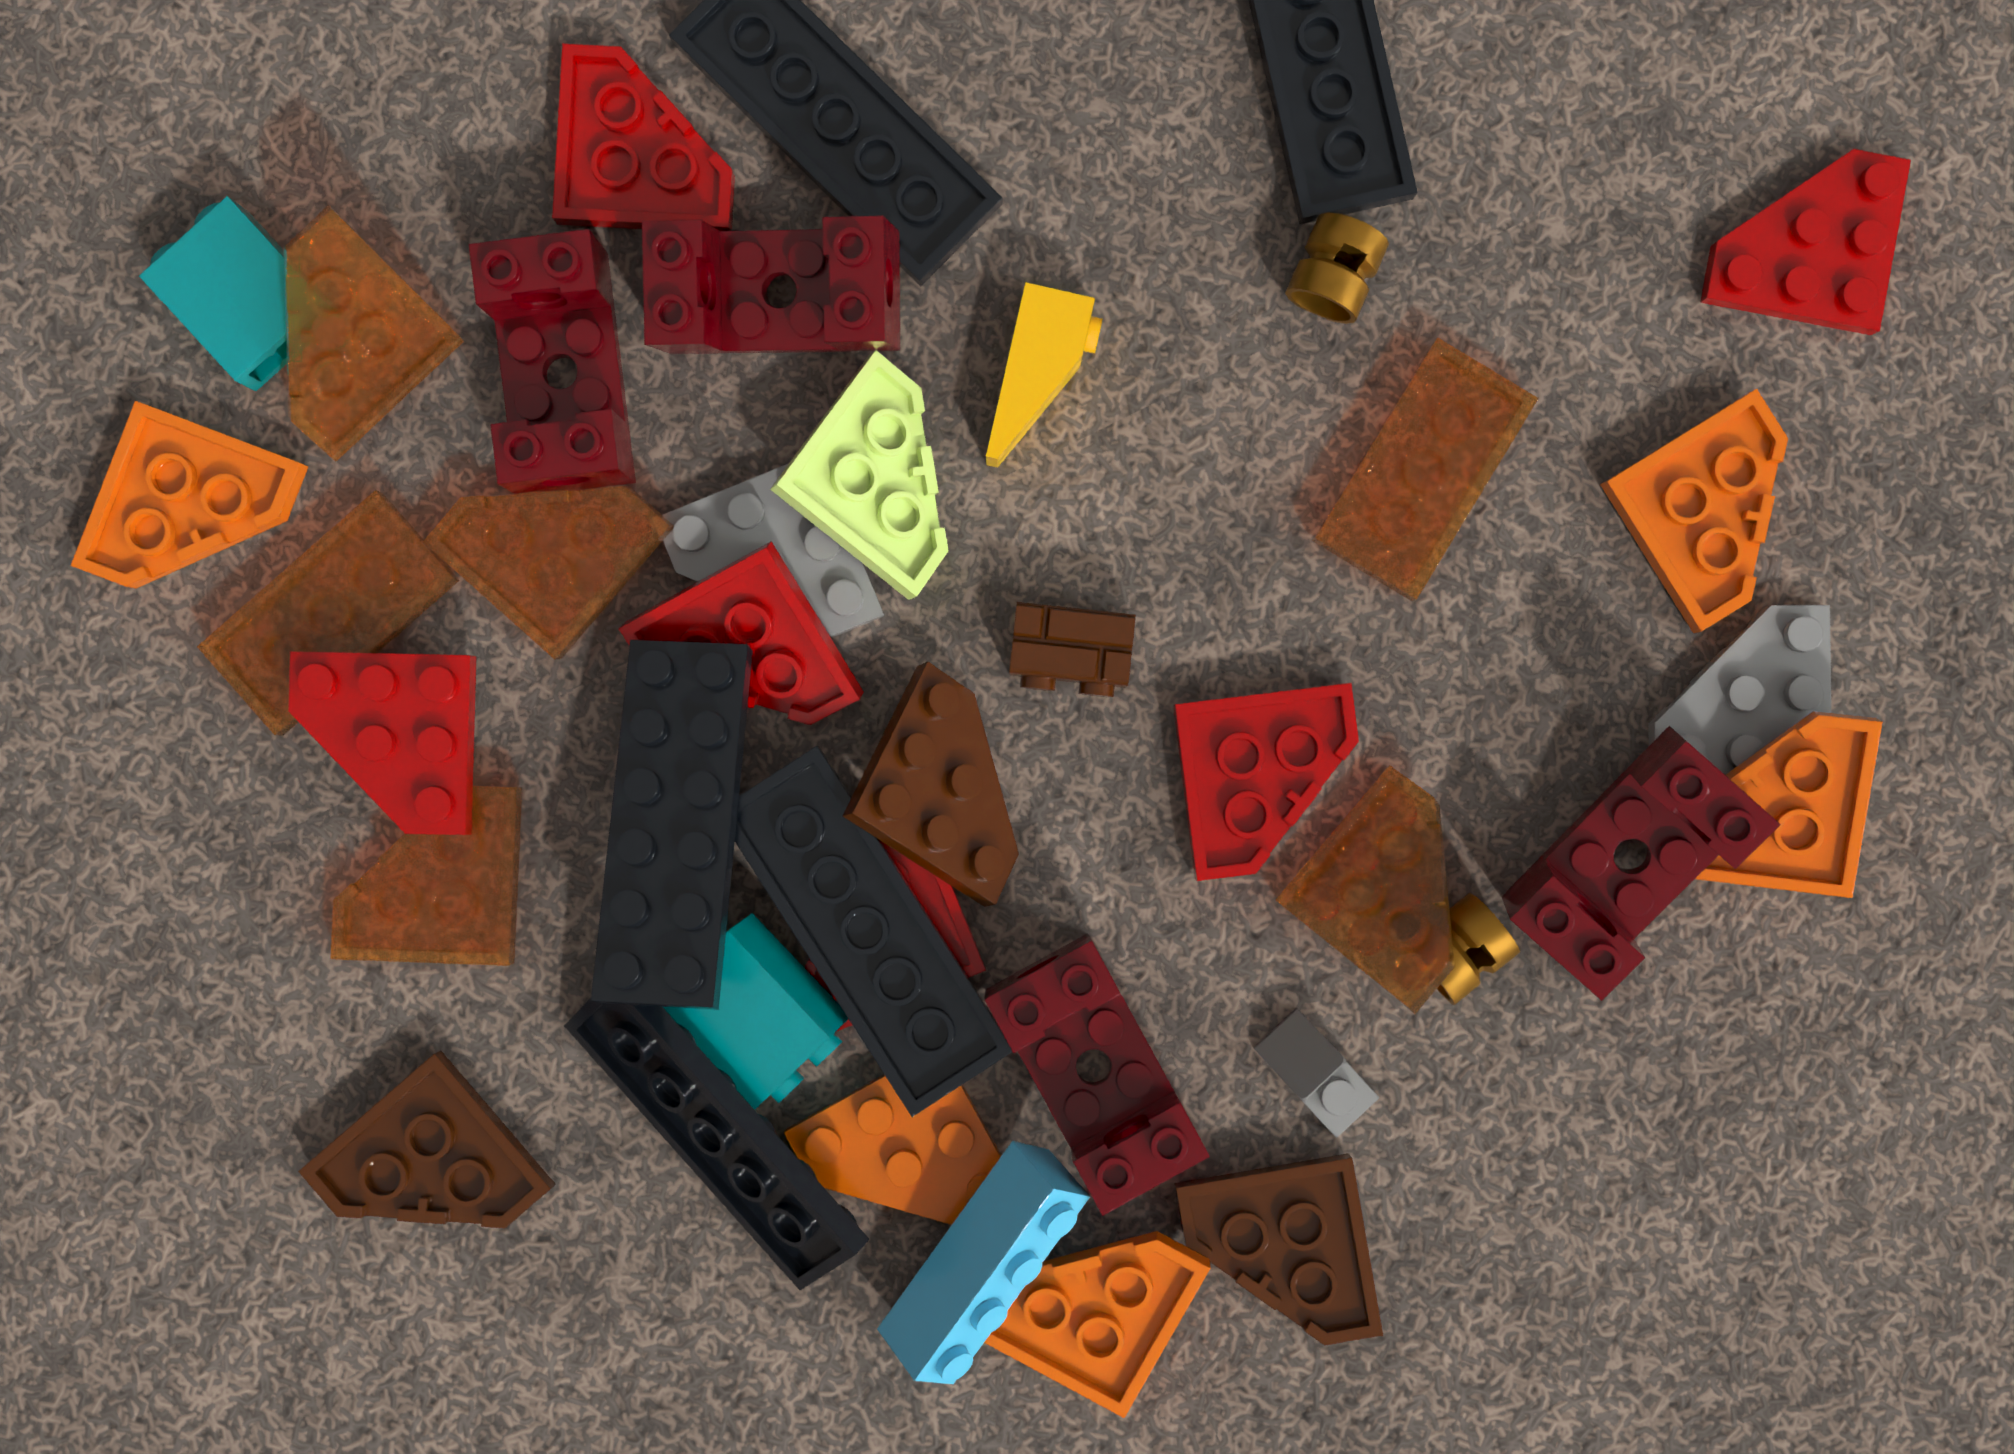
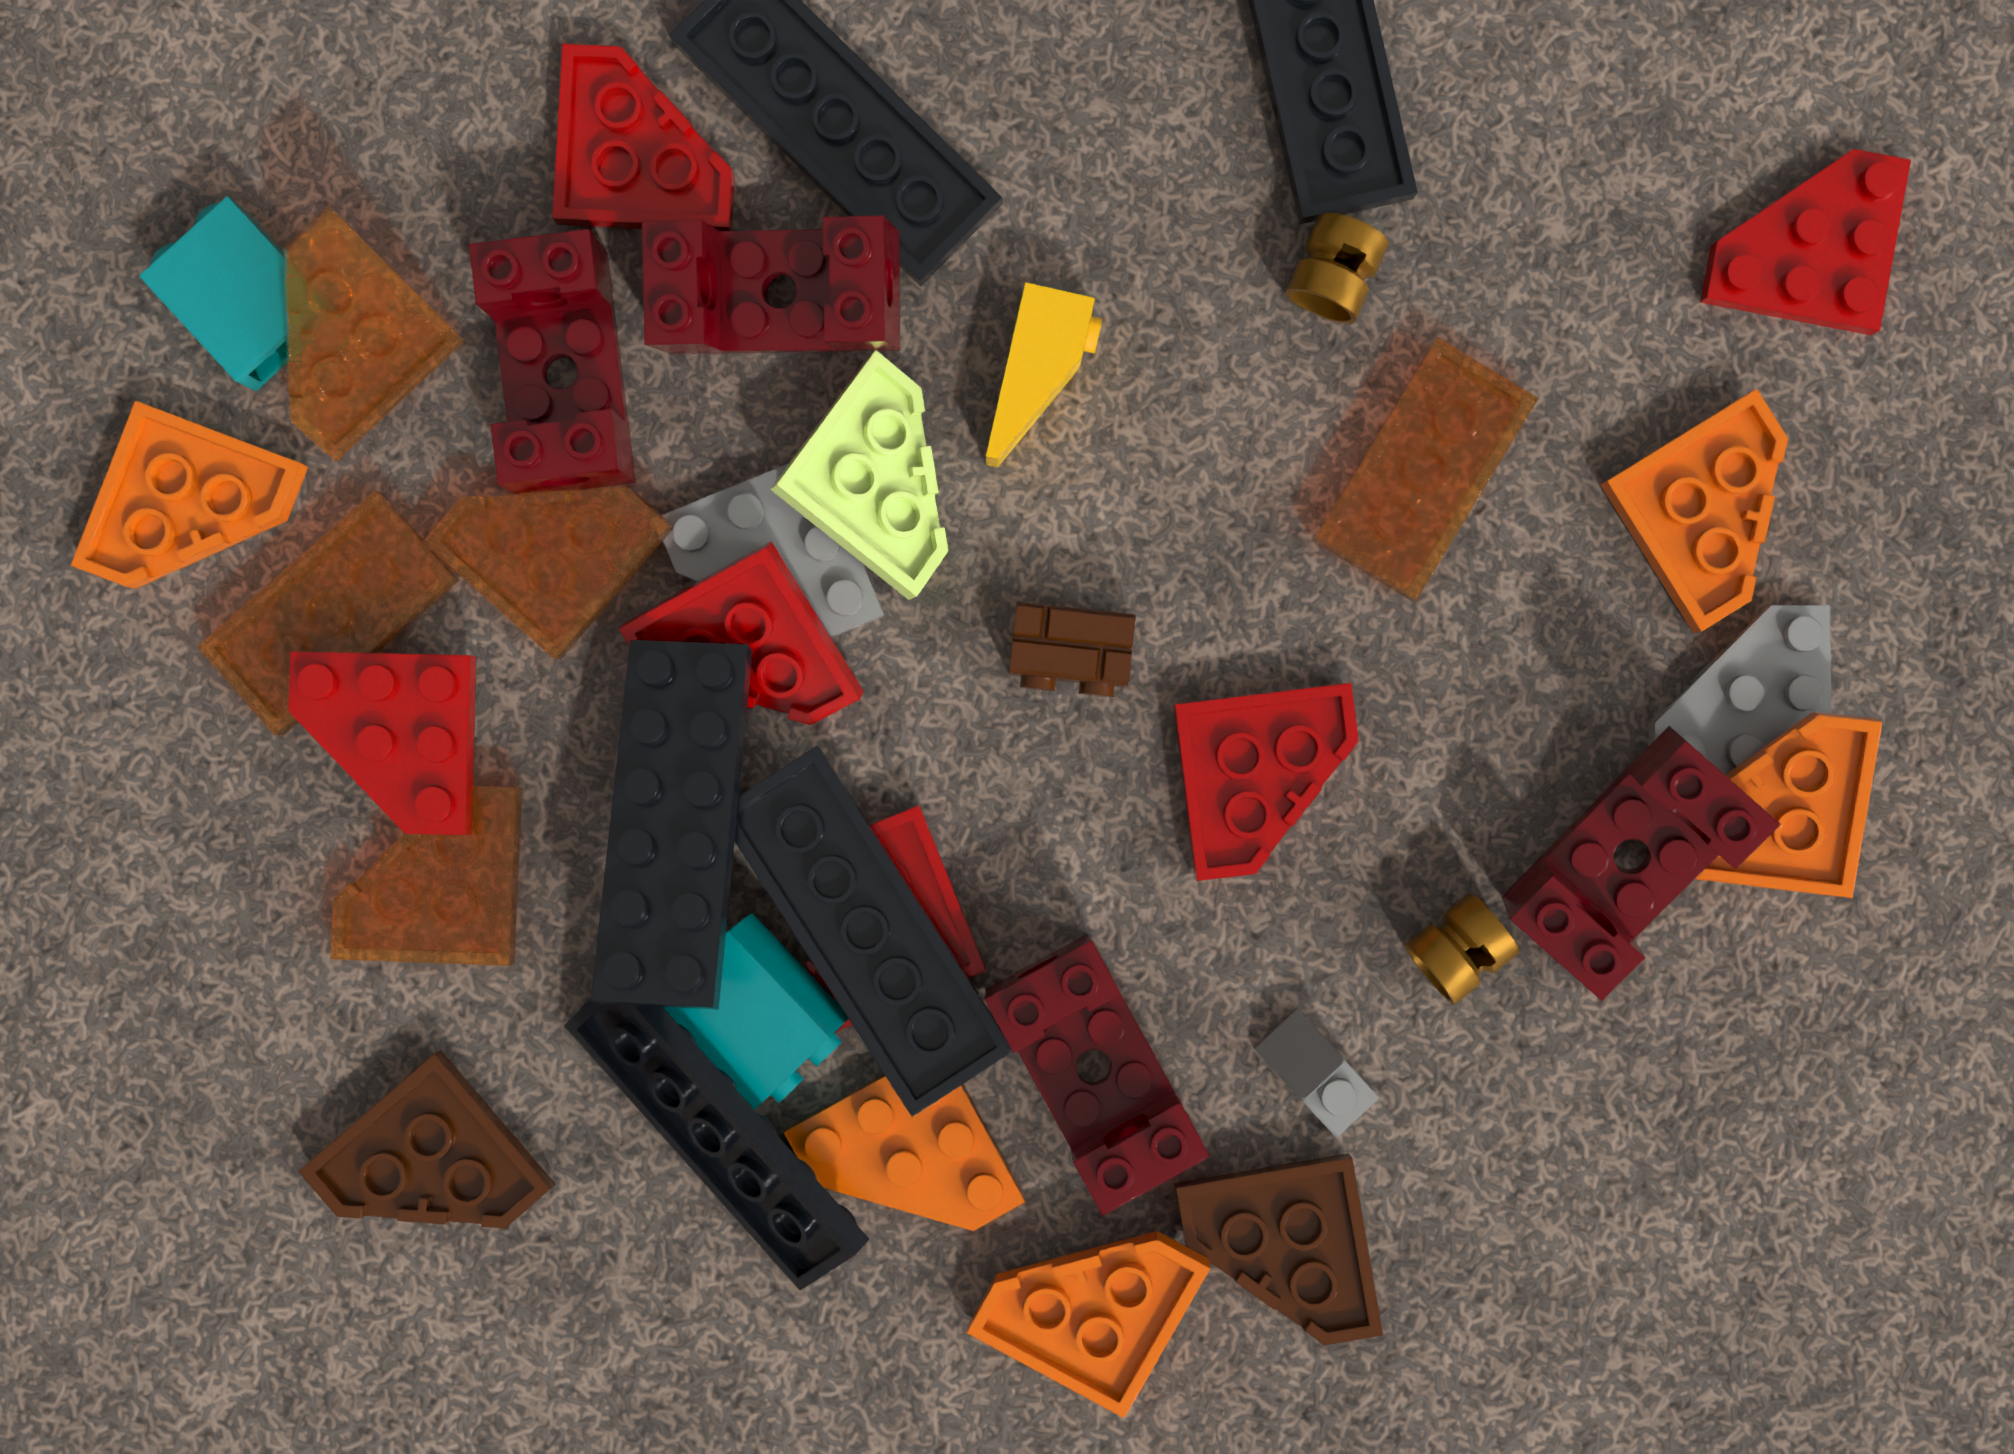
(937, 789): reddish brown plate -> none
(983, 1263): medium azure brick -> none
(1383, 890): clear orange plate -> none

